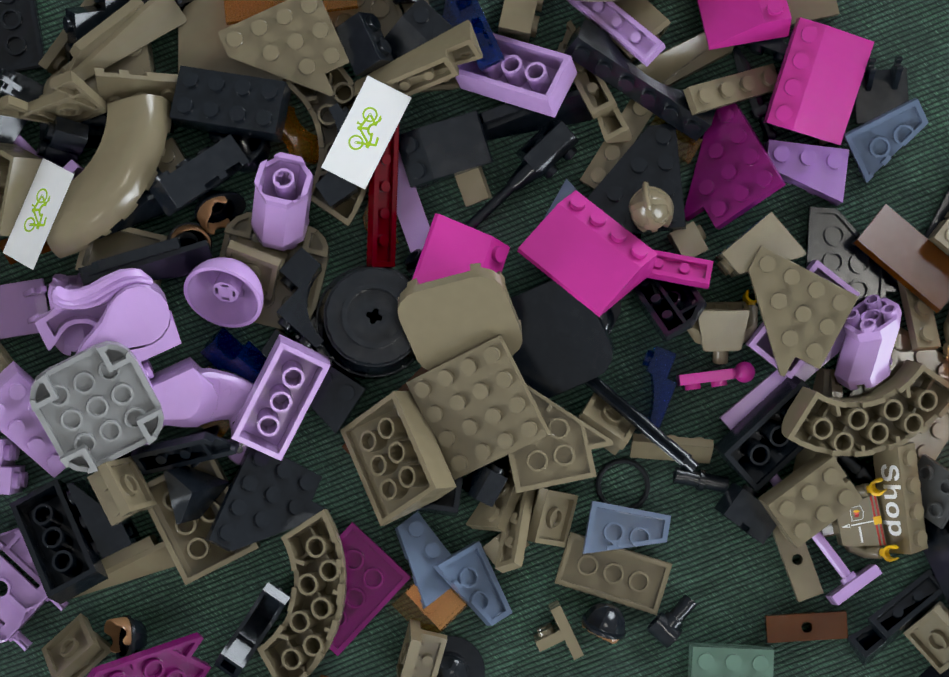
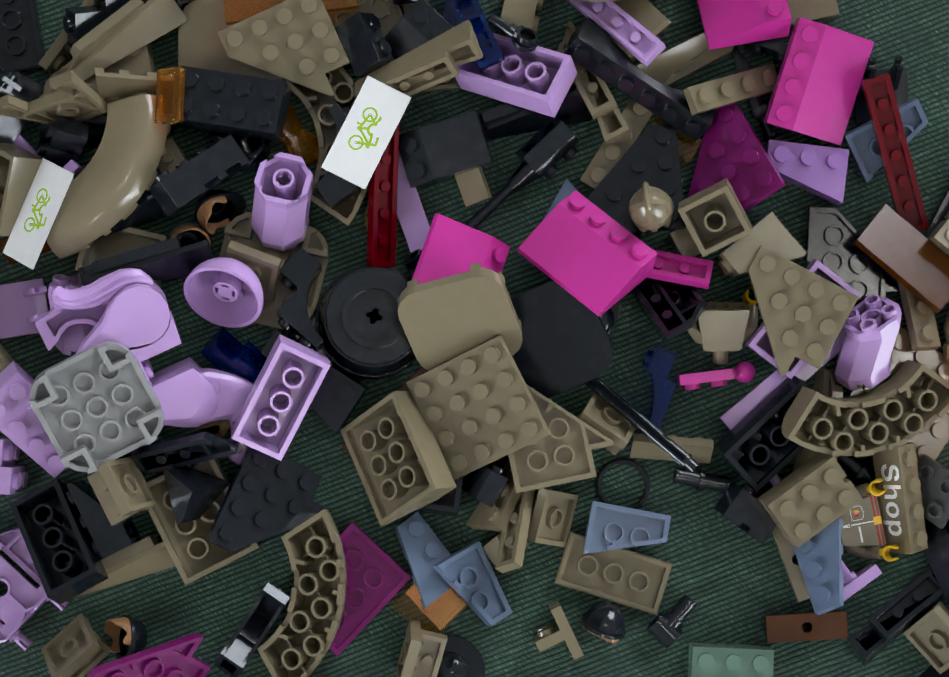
(170, 95): none -> clear orange tile
(522, 37): none -> black plate
(715, 217): none -> dark tan brick
(821, 568): none -> sand blue wing
(894, 150): none -> dark red plate

